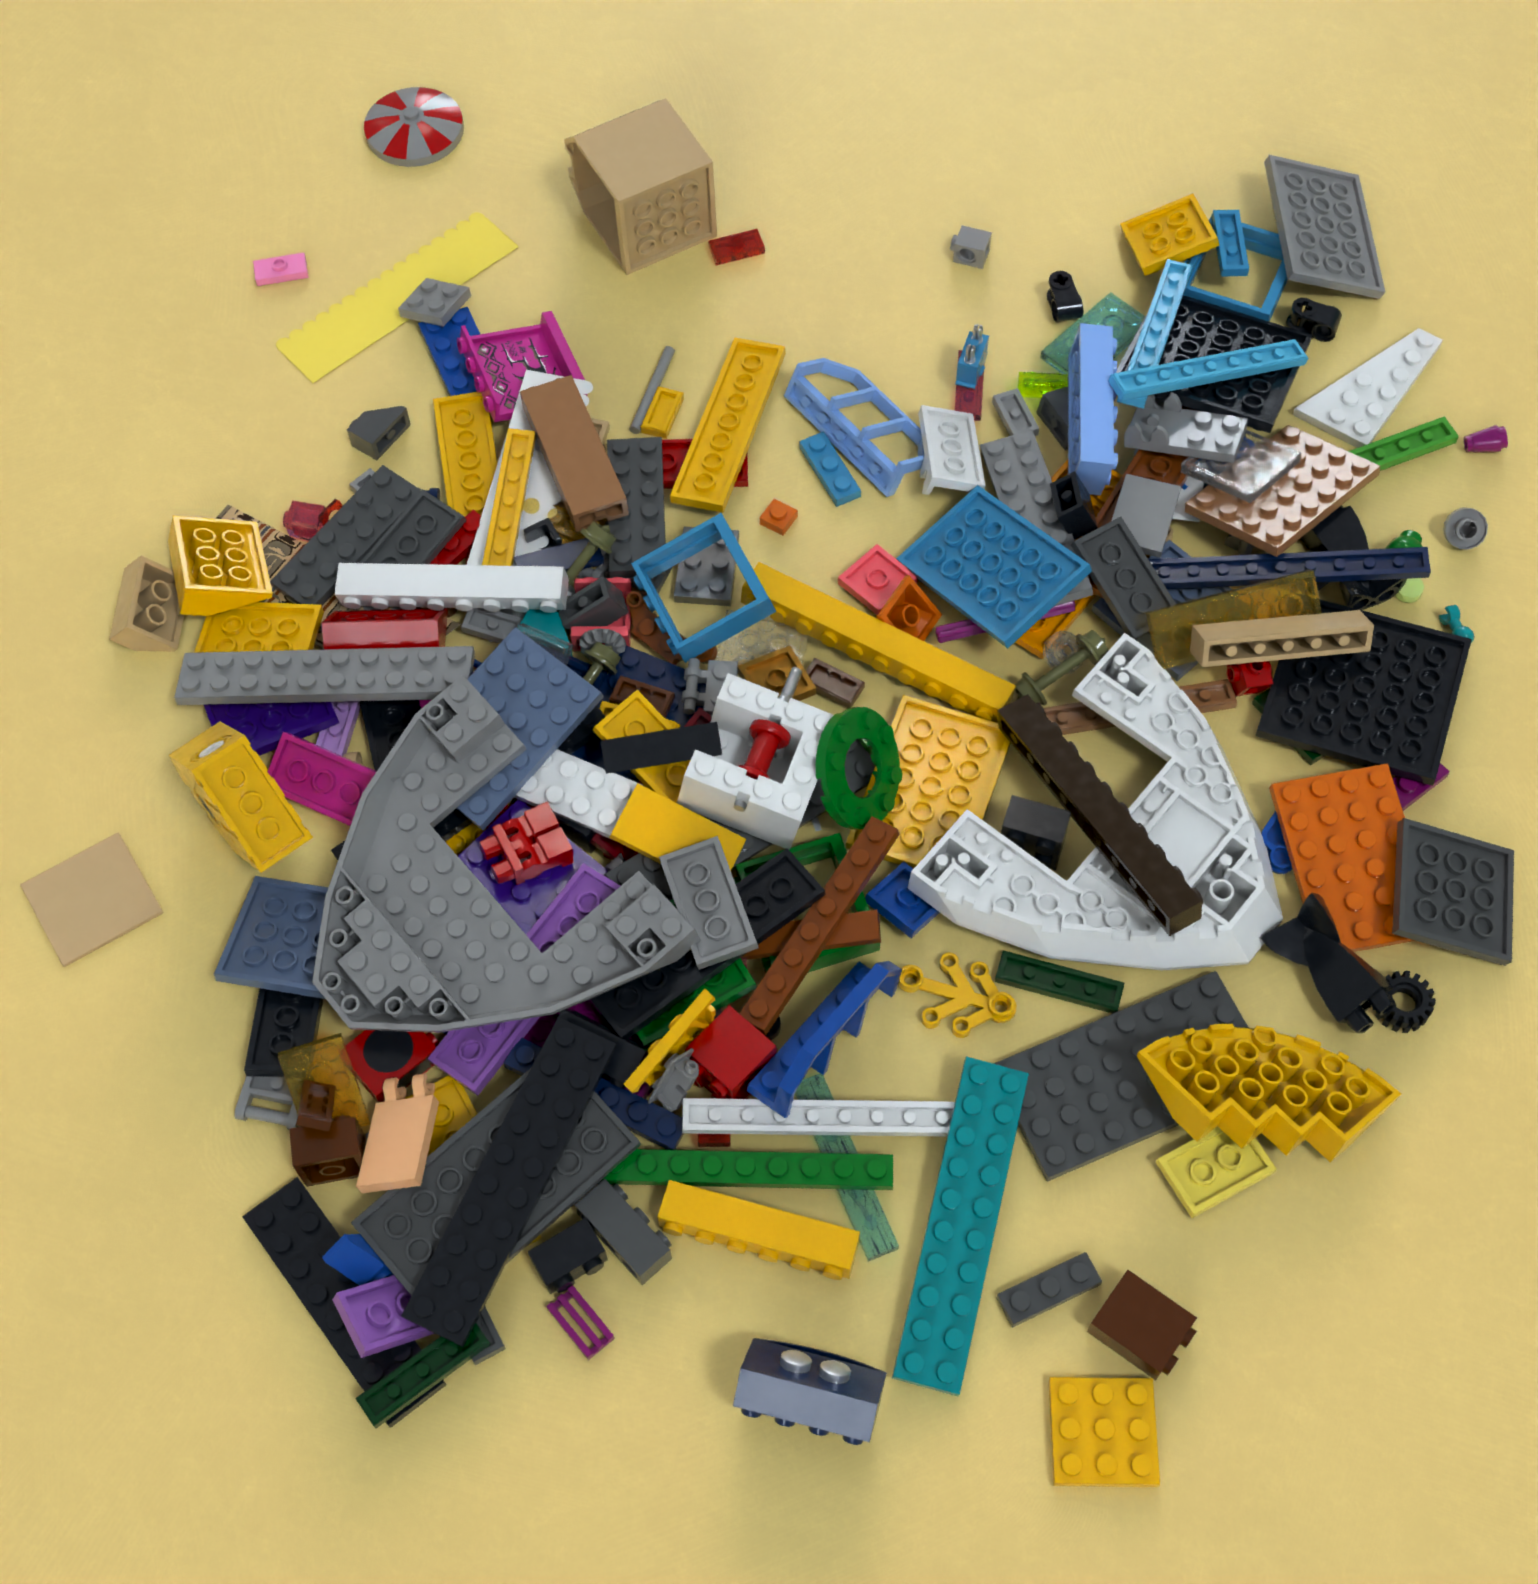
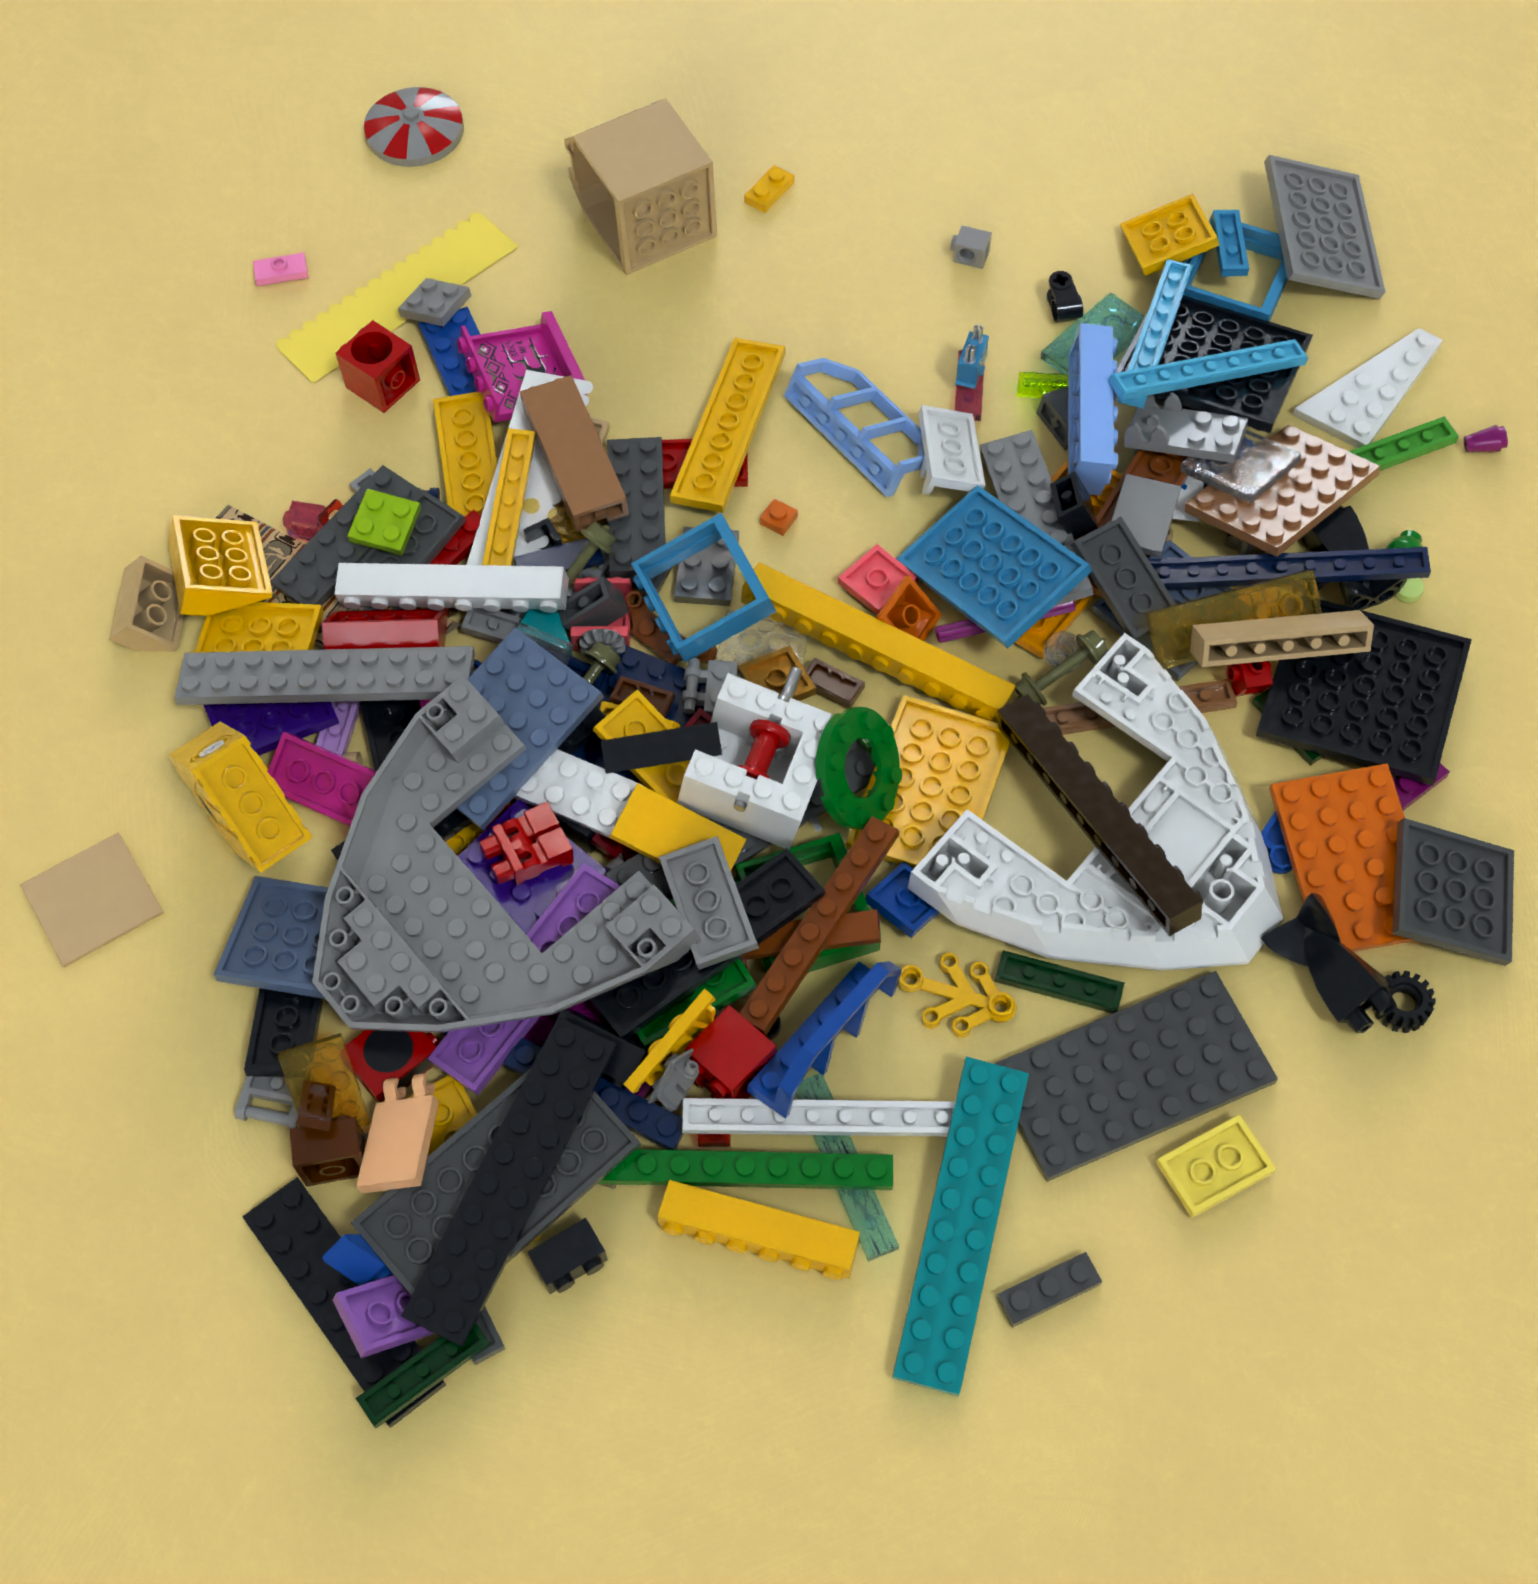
(378, 366): none -> red brick
(378, 429): dark grey slope -> none
(384, 522): none -> lime plate
(563, 1300): magenta tile -> none
(625, 1230): dark grey brick -> none
(651, 390): light grey bar -> none
(662, 412): yellow tile -> none
(736, 246): clear red plate -> none
(769, 188): none -> yellow plate
(810, 1389): piece -> none
(830, 469): dark azure plate -> none
(1014, 412): light grey plate -> none
(1036, 829): black brick -> none
(1103, 1432): yellow plate -> none
(1143, 1325): reddish brown brick -> none
(1265, 1085): yellow brick -> none
(1316, 319): black piece -> none
(1453, 620): teal arm -> none
(1465, 528): light grey plate -> none

